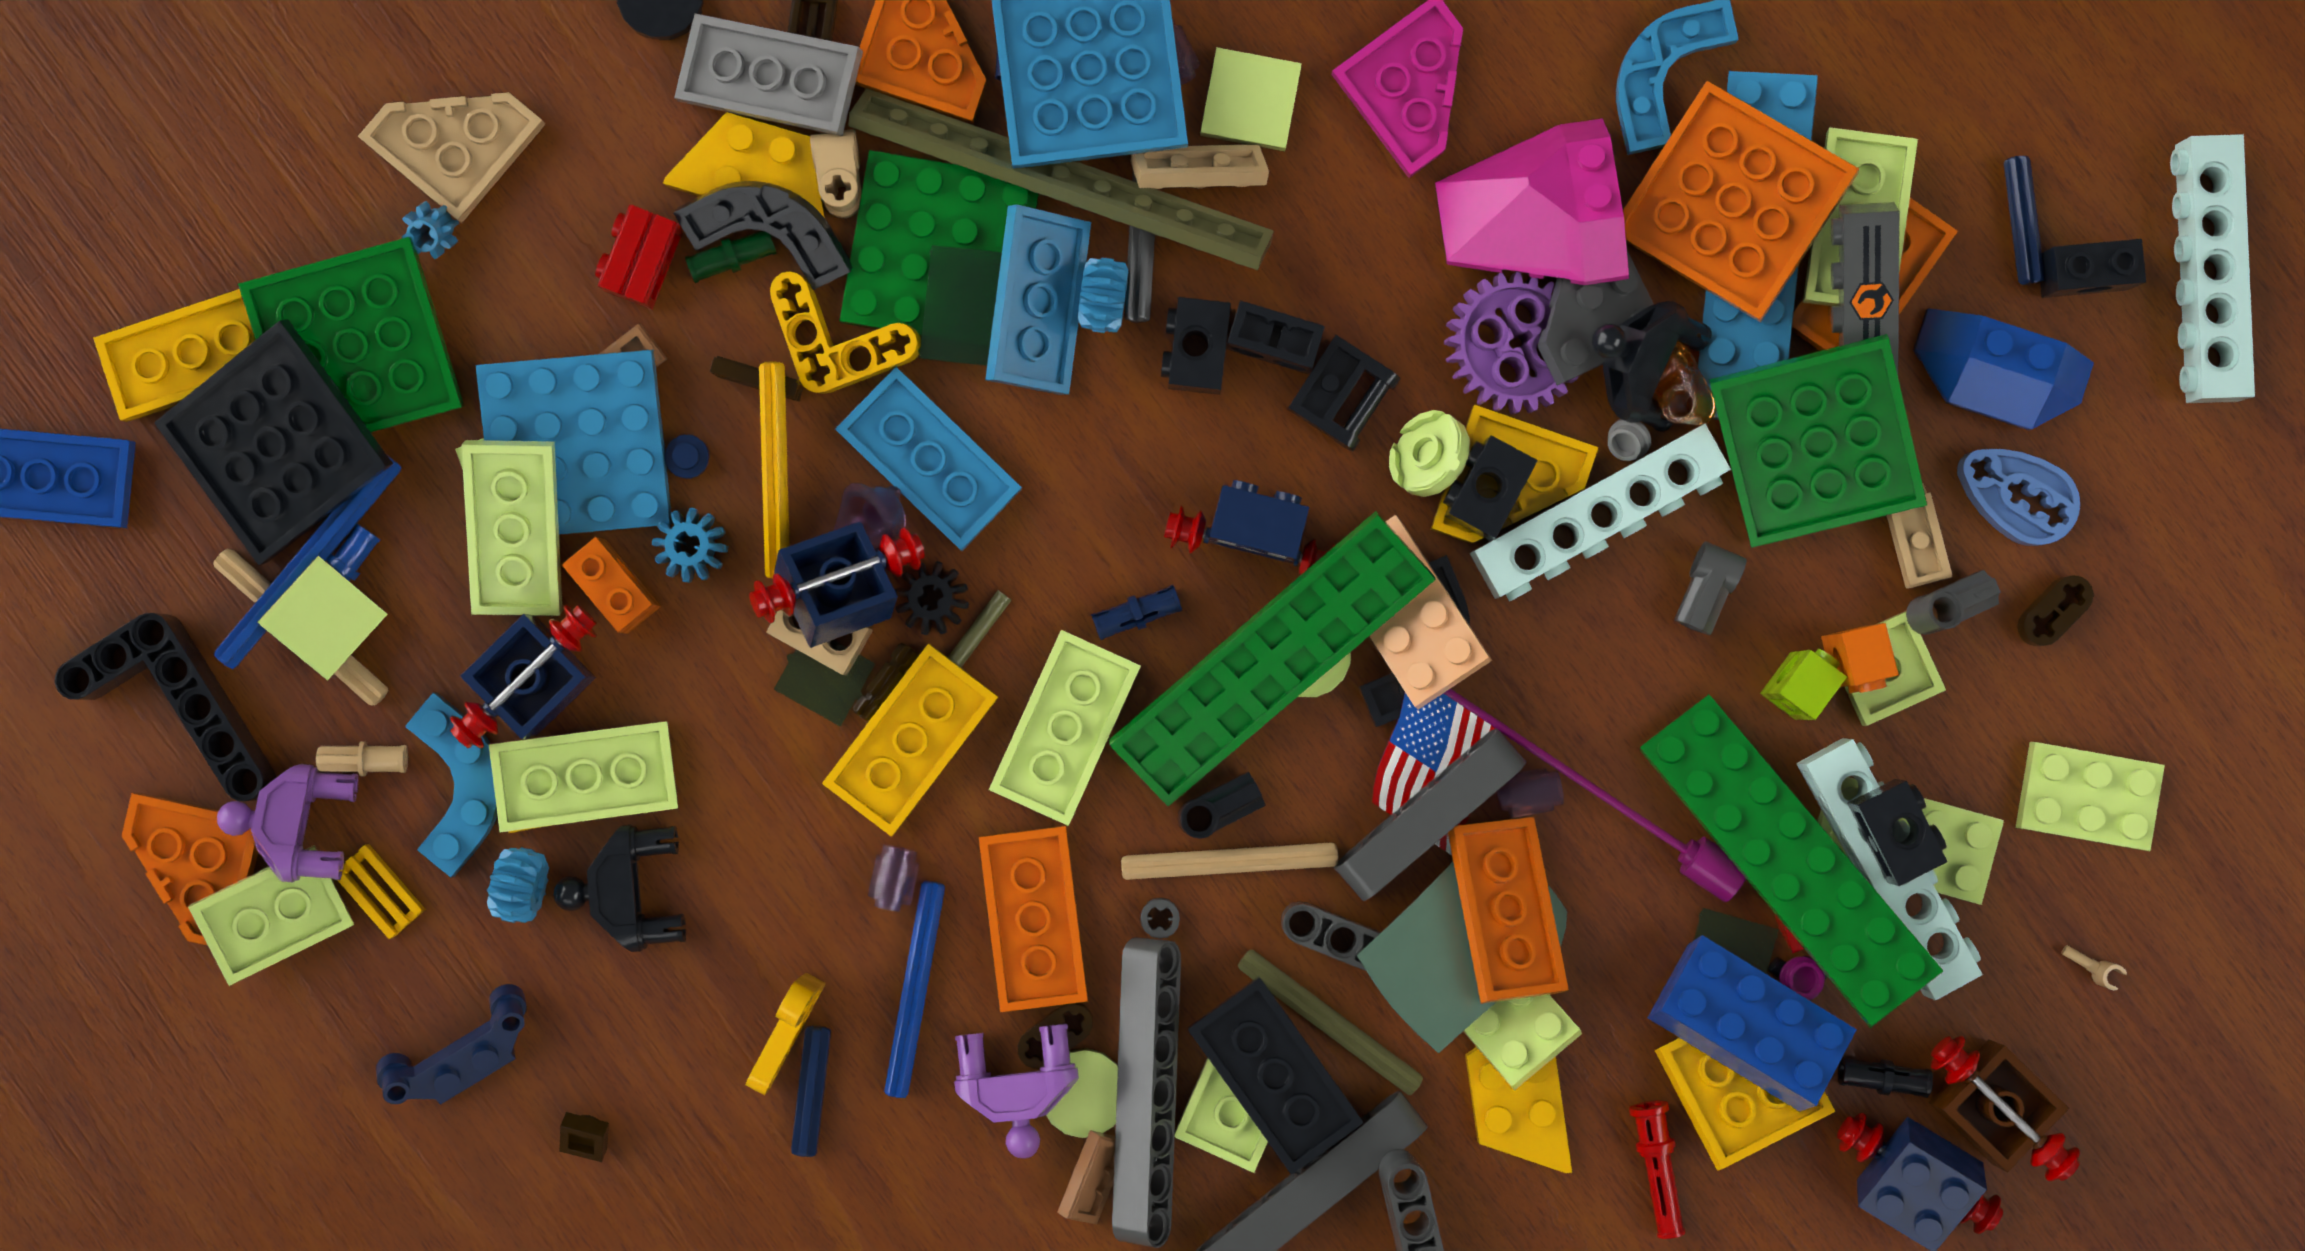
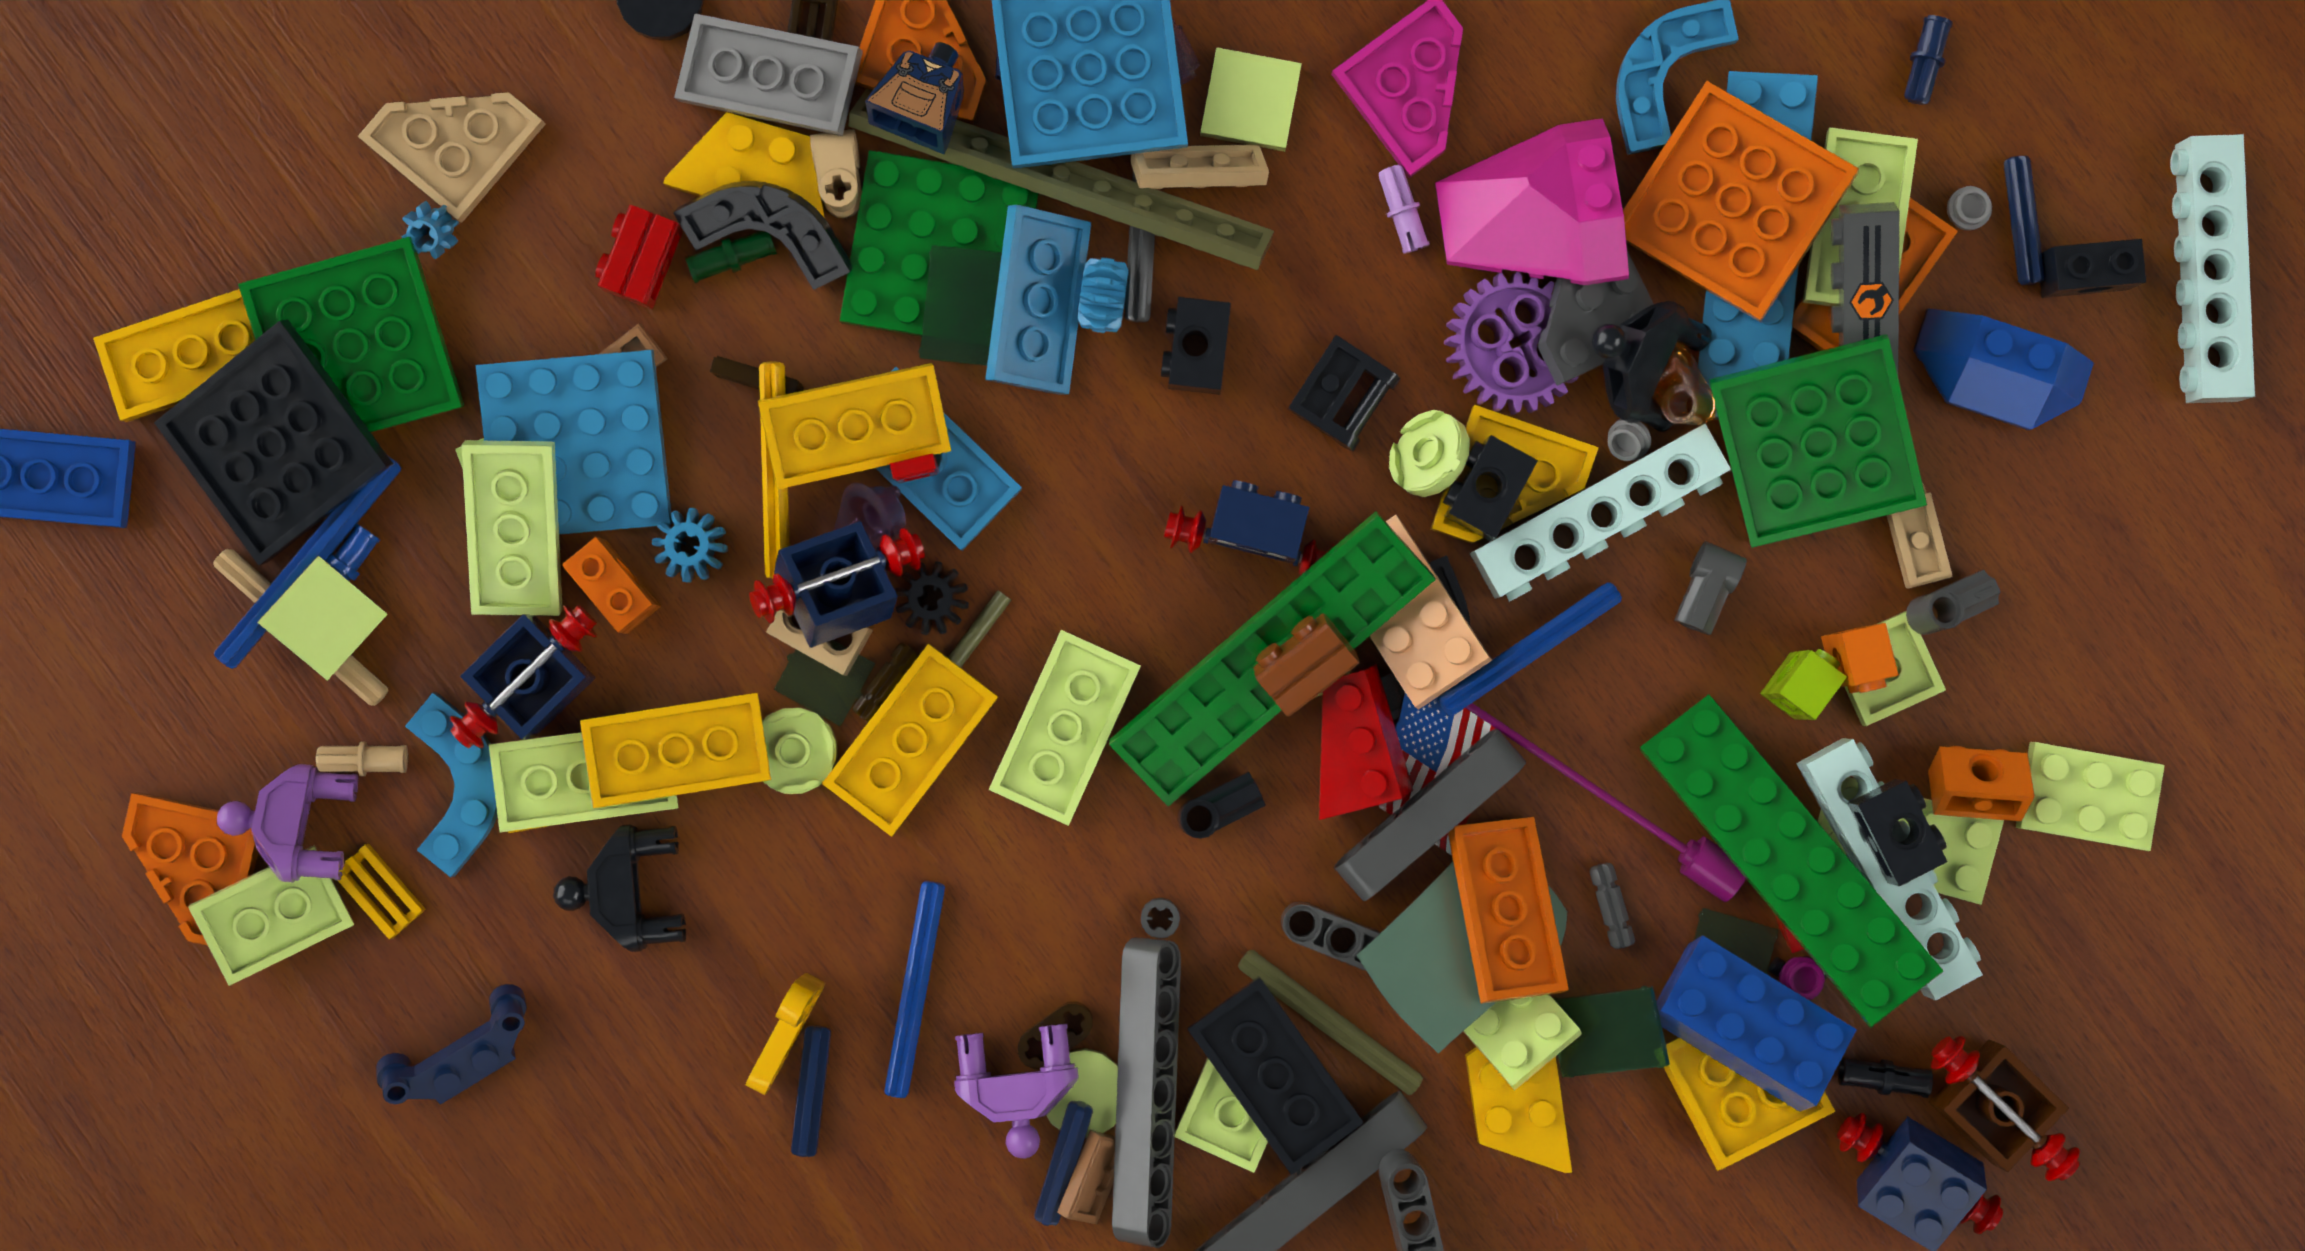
(182, 695): black beam -> none
(517, 885): dark azure gear -> none
(584, 1136): dark brown plate -> none
(675, 750): none -> yellow plate
(687, 456): dark blue plate -> none
(798, 750): none -> yellowish green tile
(837, 356): yellow beam -> none
(854, 425): none -> yellow plate
(893, 877): clear purple brick -> none
(914, 468): none -> red tile
(919, 98): none -> torso
(1033, 919): orange plate -> none
(1063, 1161): none -> dark blue axle
(1136, 612): dark blue pin -> none
(1229, 861): tan axle -> none
(1275, 337): black brick -> none
(1304, 663): none -> dark orange brick
(1359, 746): none -> red wedge
(1403, 209): none -> lavender axle
(1529, 649): none -> blue axle
(1531, 793): brick -> none
(1612, 905): none -> dark grey axle
(1617, 1030): none -> clear green piece
(1656, 1148): red pin -> none
(1927, 59): none -> dark blue axle
(1969, 208): none -> light grey plate
(1980, 783): none -> orange brick
(2037, 476): medium blue piece -> none
(2048, 603): dark brown beam -> none
(2098, 969): tan hand -> none

